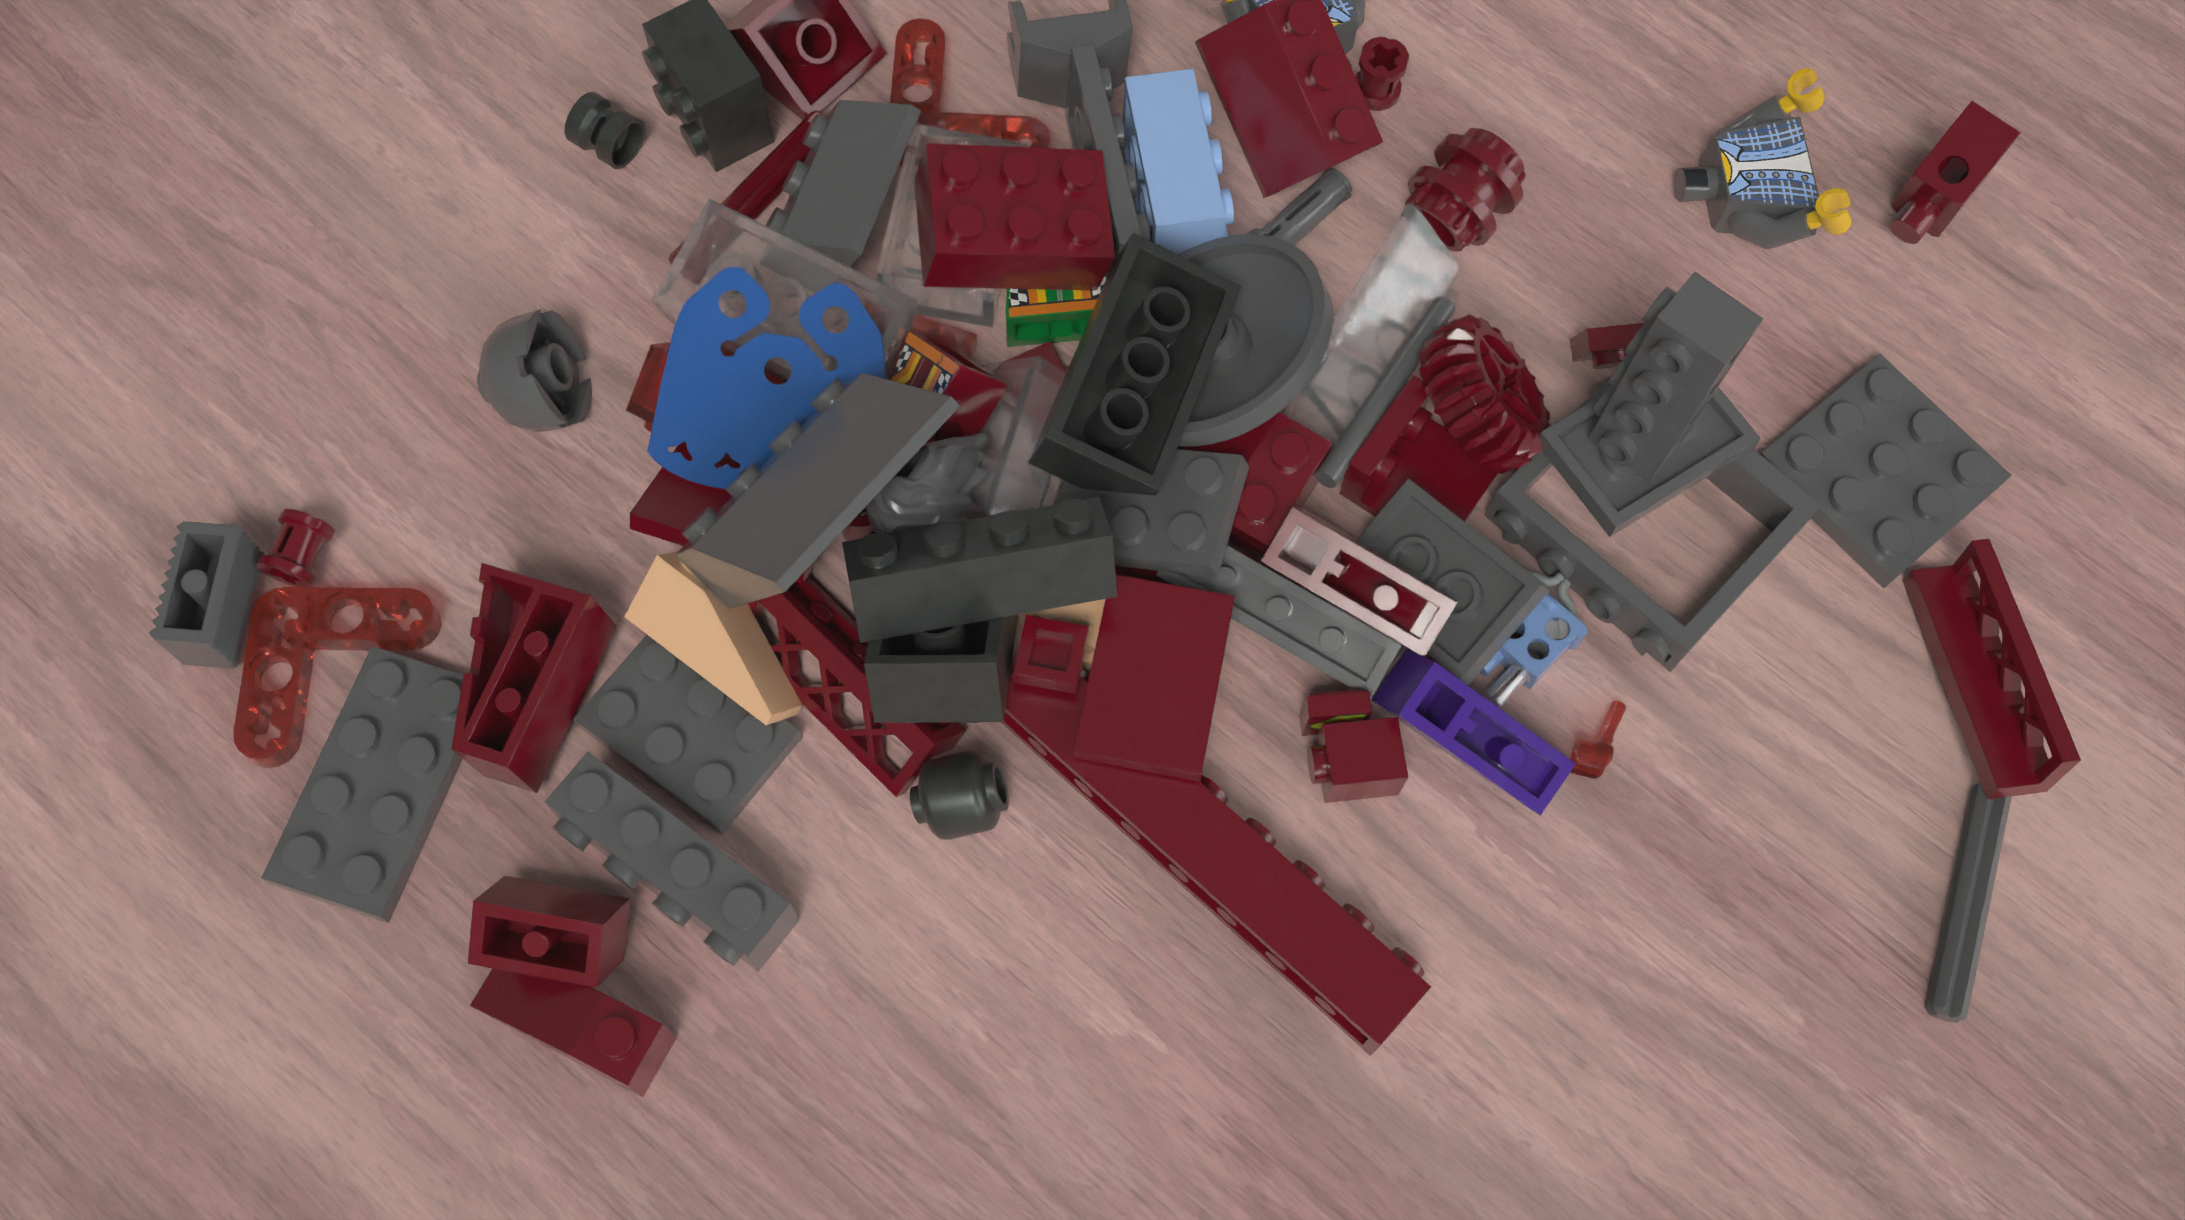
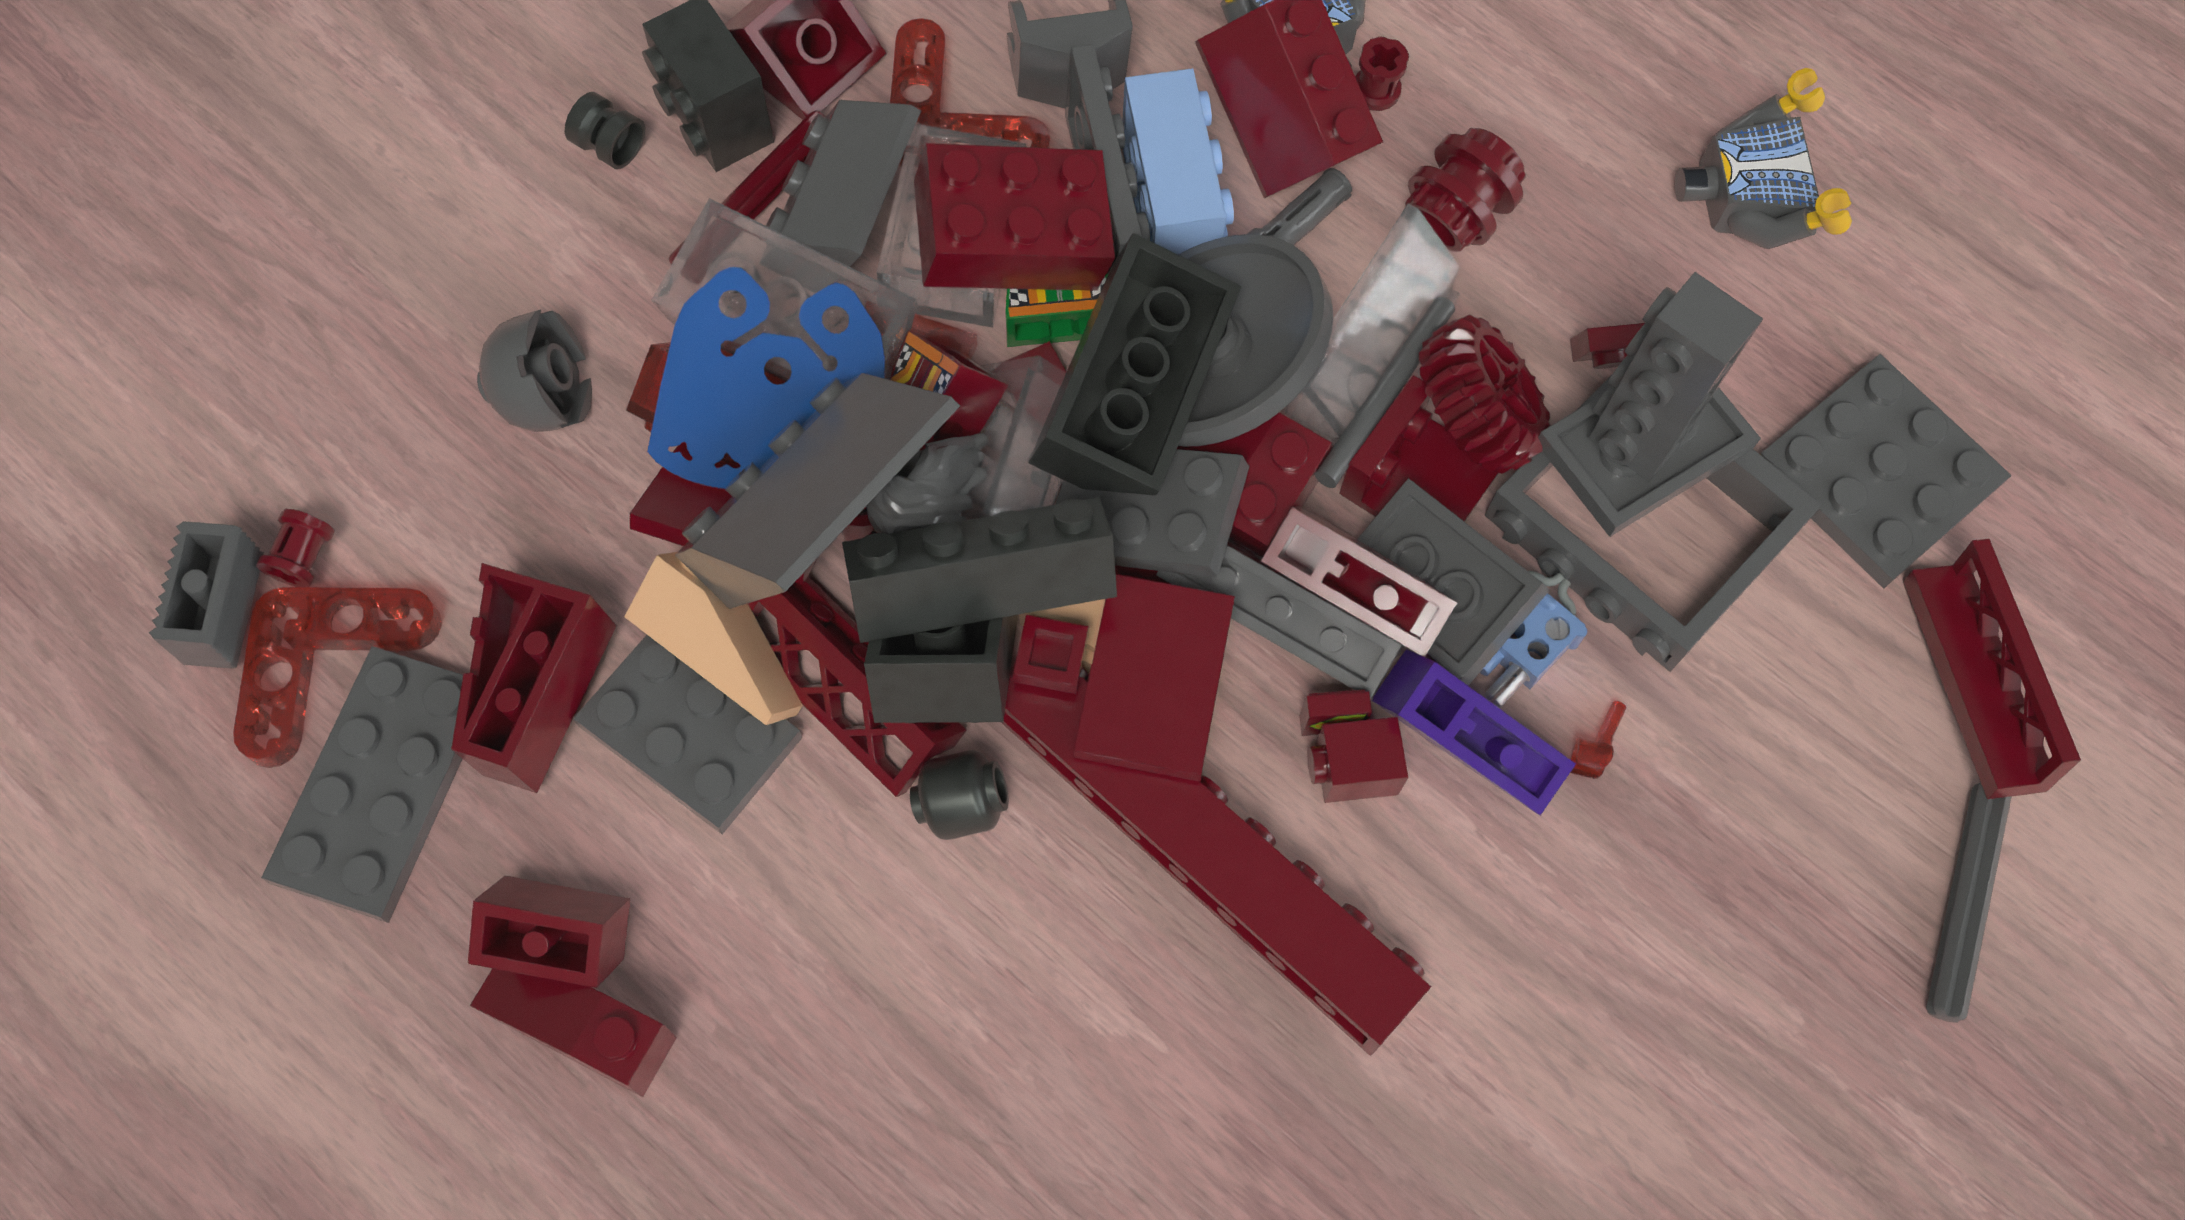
(673, 862): dark grey brick -> none
(1951, 173): dark red torso -> none

